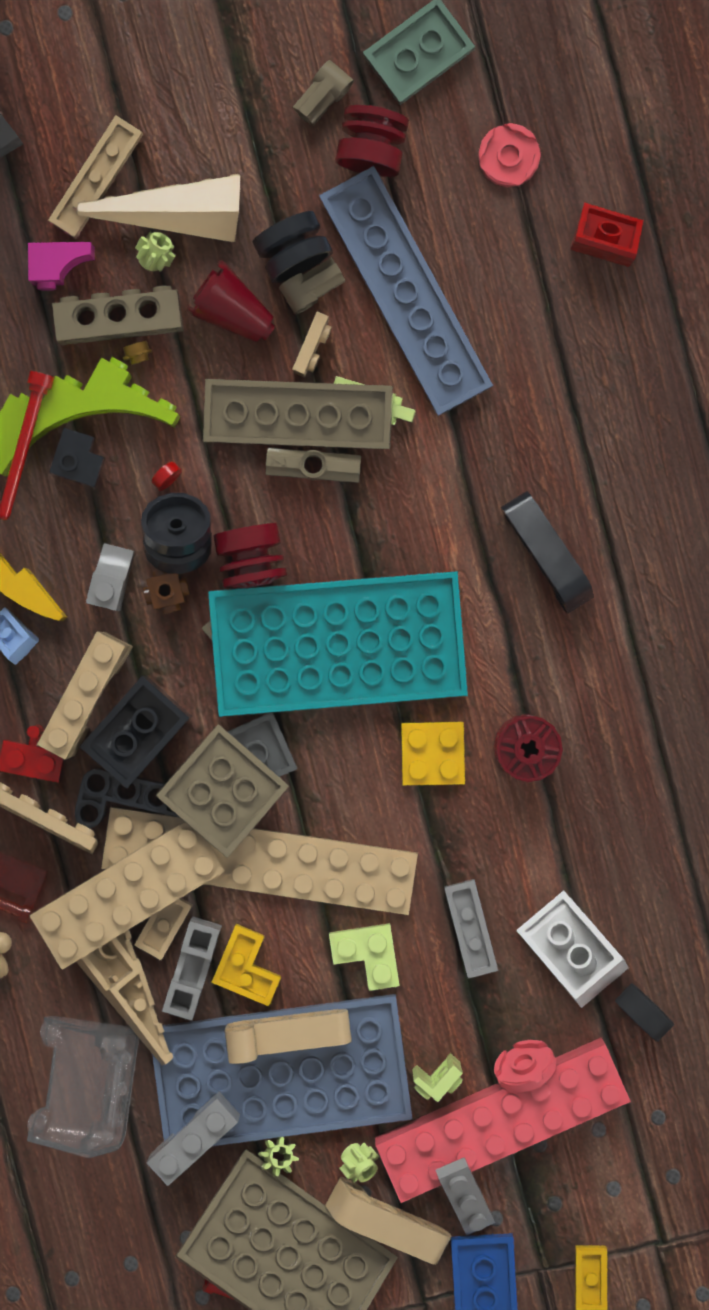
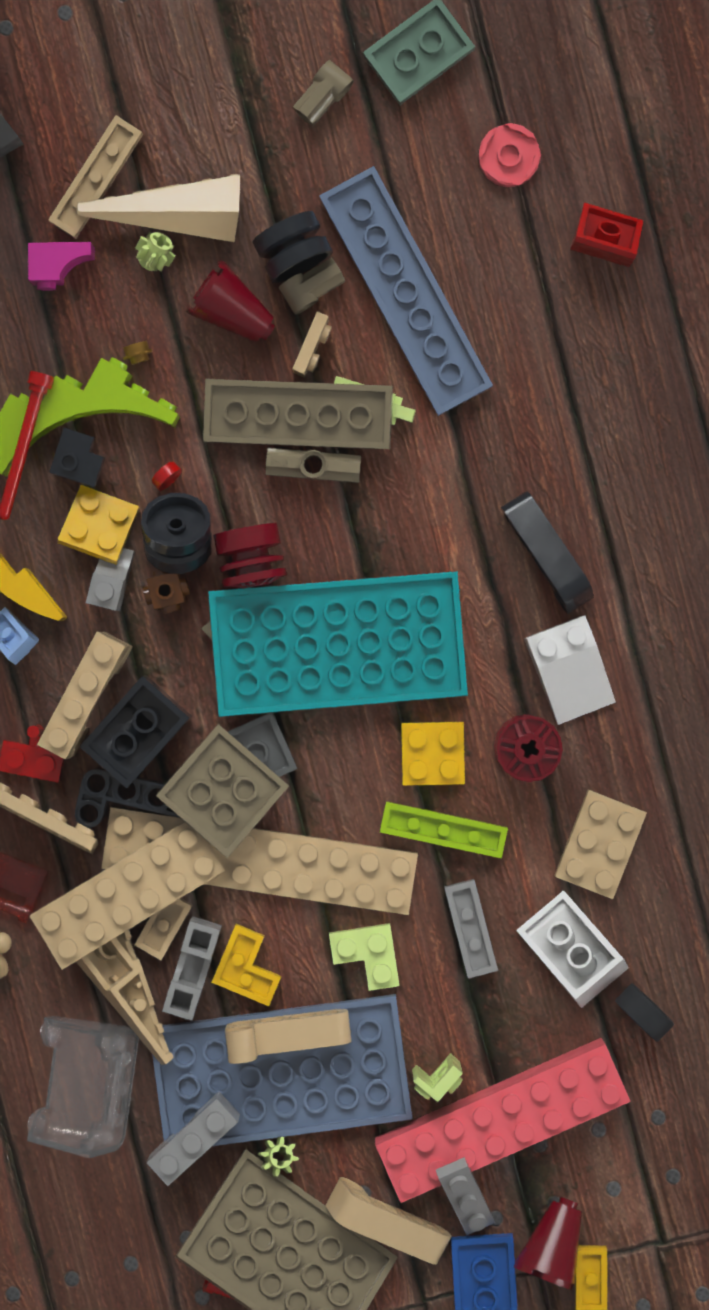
(98, 524): none -> yellow plate
(166, 320): dark tan brick -> none
(359, 1162): yellowish green gear -> none
(371, 141): dark red wheel -> none
(443, 829): none -> lime plate
(525, 1066): coral tile -> none
(554, 1245): none -> dark red cone
(570, 669): none -> white slope
(600, 844): none -> tan plate

